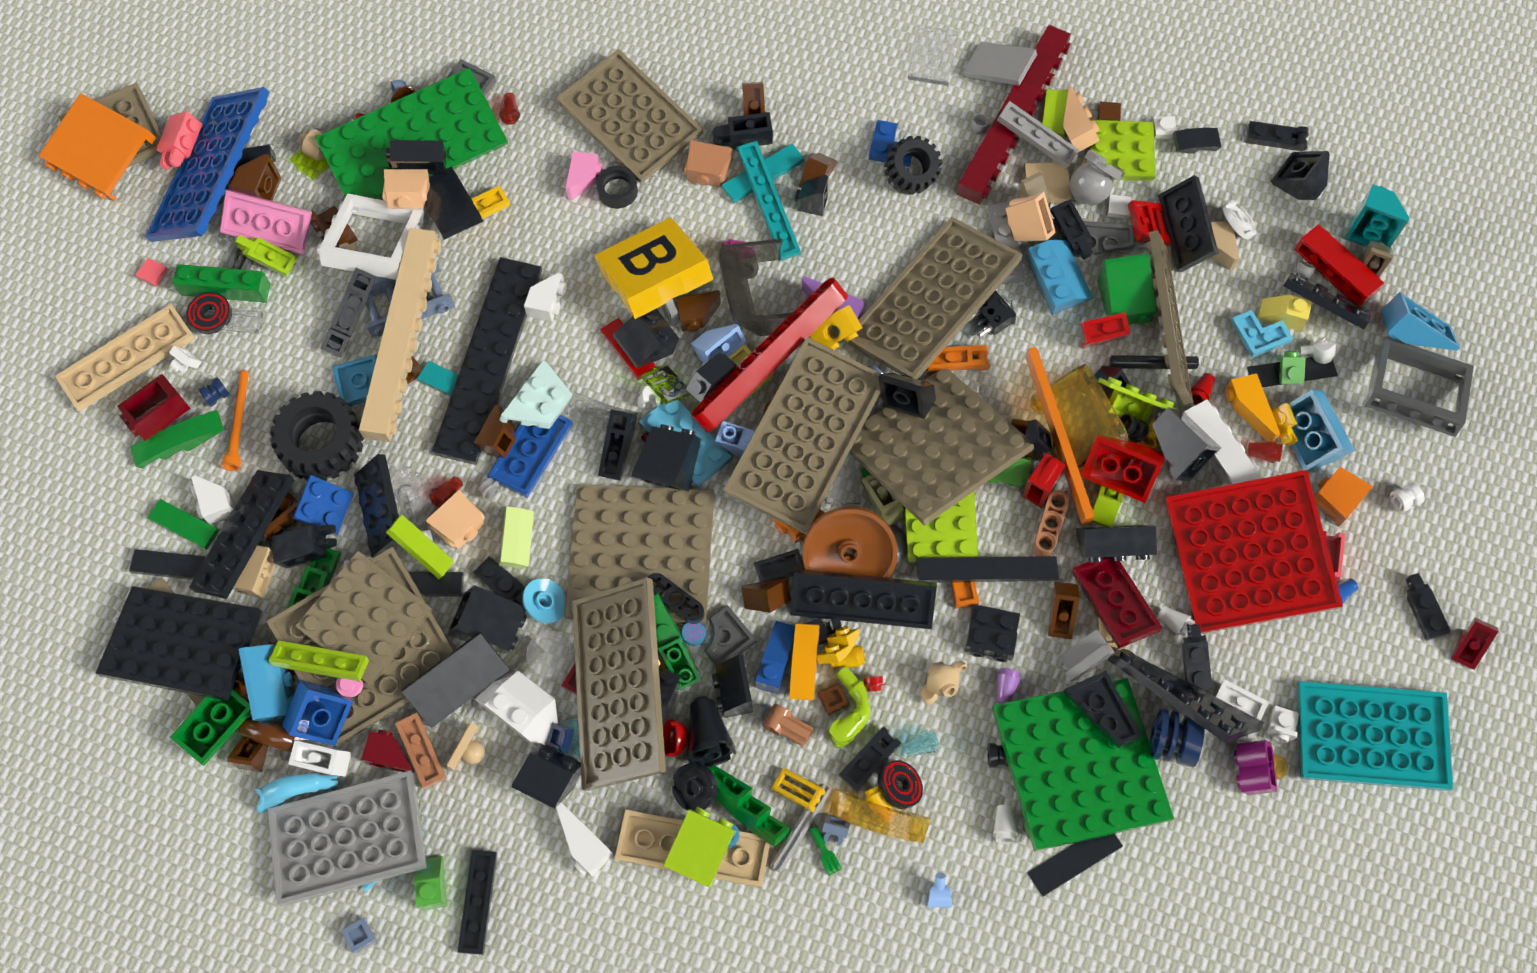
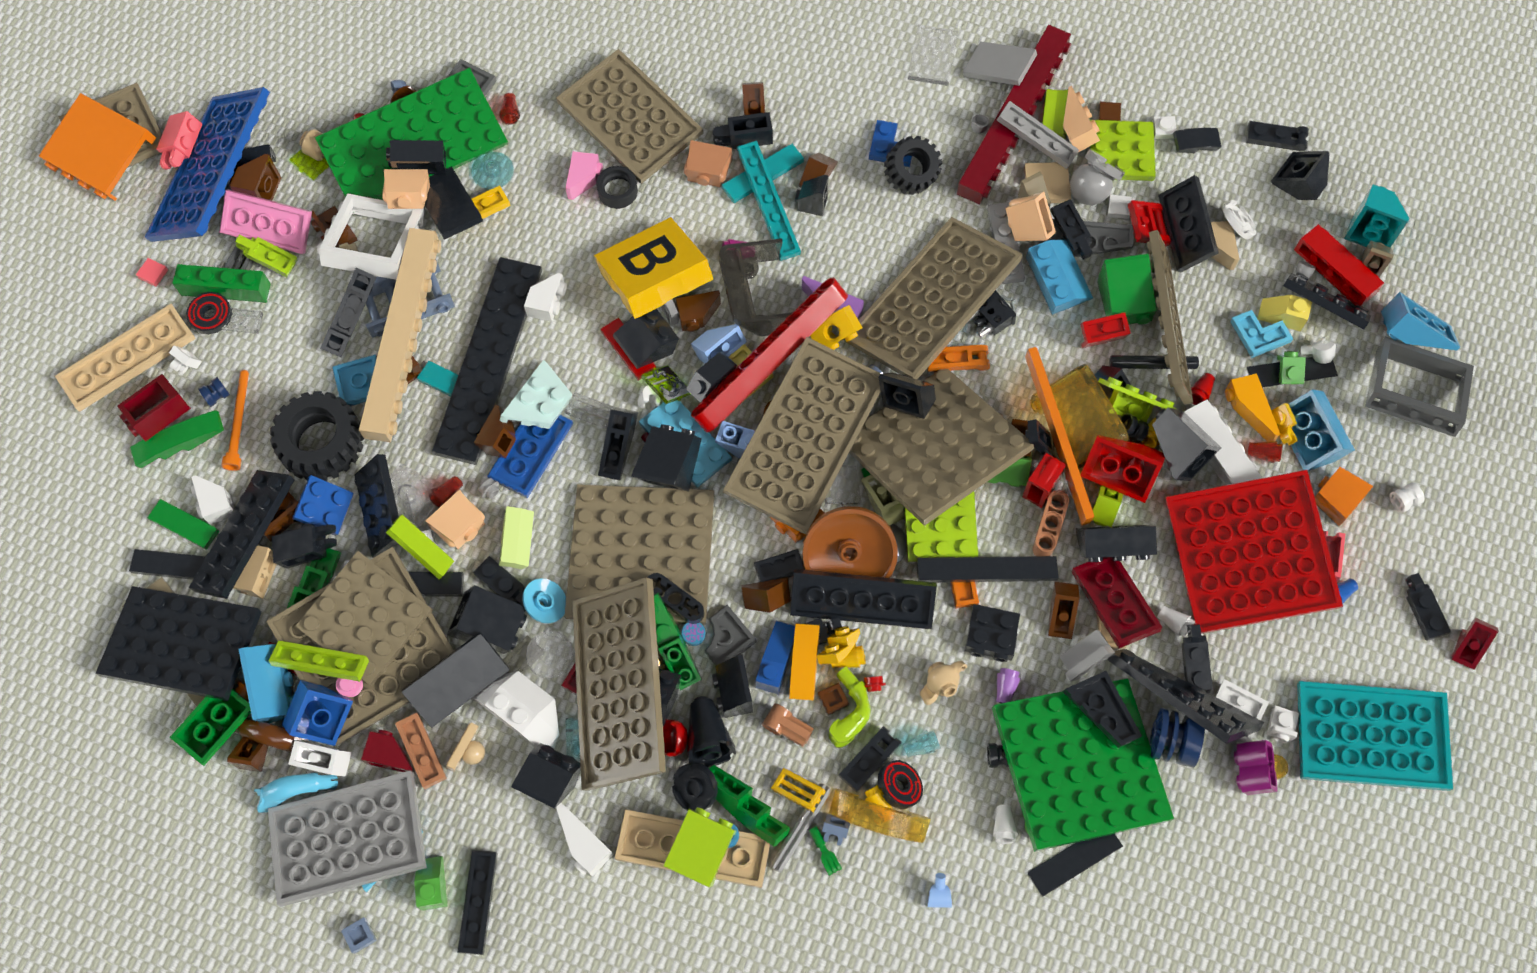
(495, 176): none -> clear light blue dish
(560, 737): dark blue tile -> none

